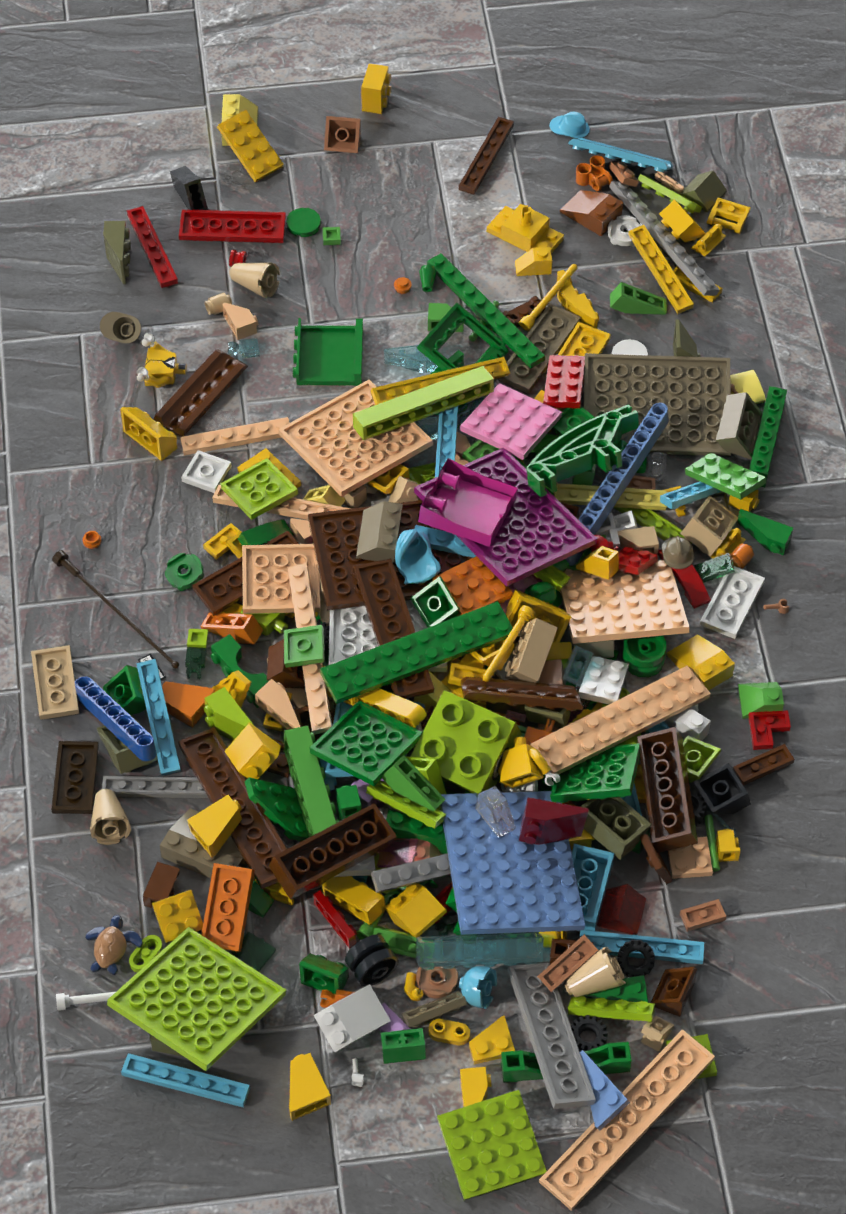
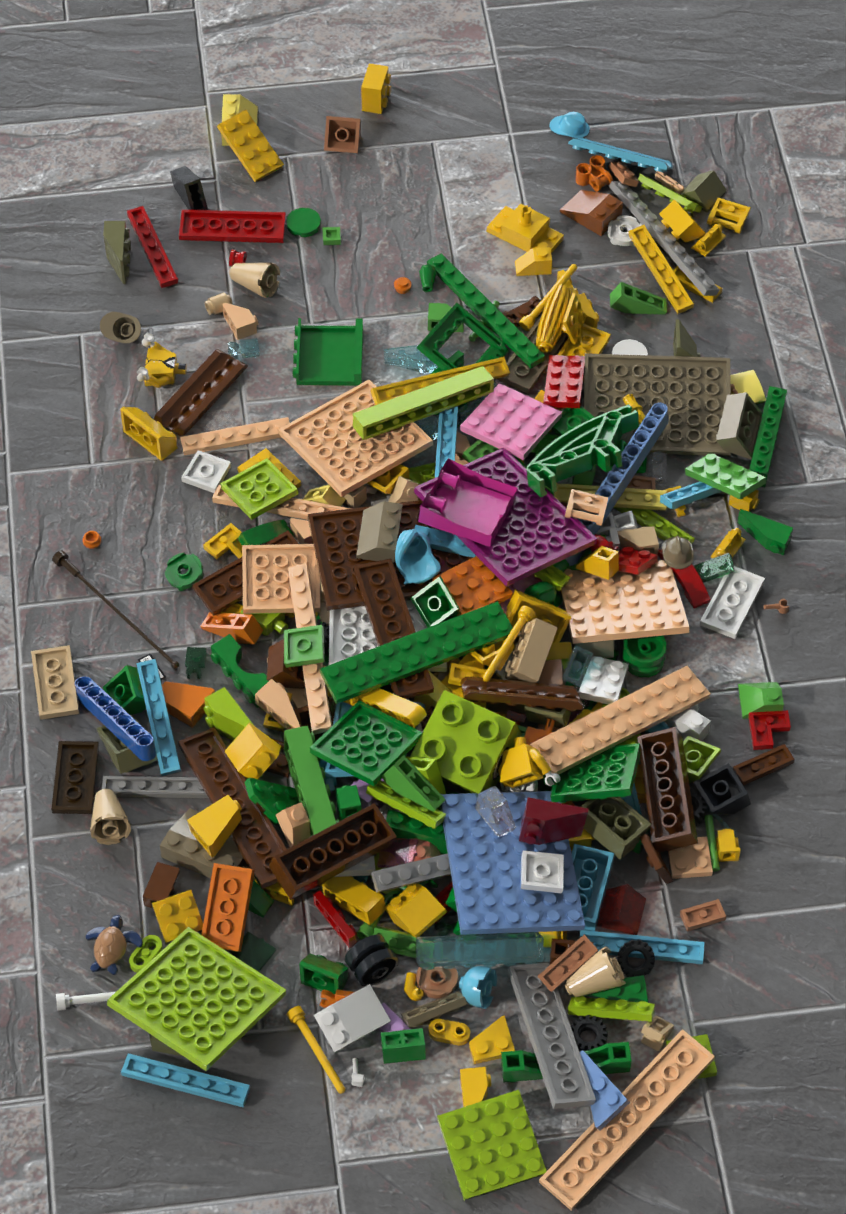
(197, 638): lime plate -> none
(236, 685): yellow wing -> none
(294, 824): none -> light nougat slope
(296, 1016): none -> yellow piece
(307, 1087): yellow slope -> none
(486, 155): reddish brown plate -> none
(542, 871): none -> white plate
(559, 315): none -> yellow plate
(586, 502): none -> light nougat plate
(630, 399): none -> yellow axle
(674, 989): reddish brown slope -> none
(704, 659): yellow slope -> none
(709, 526): tan slope -> none
(742, 555): orange brick -> none

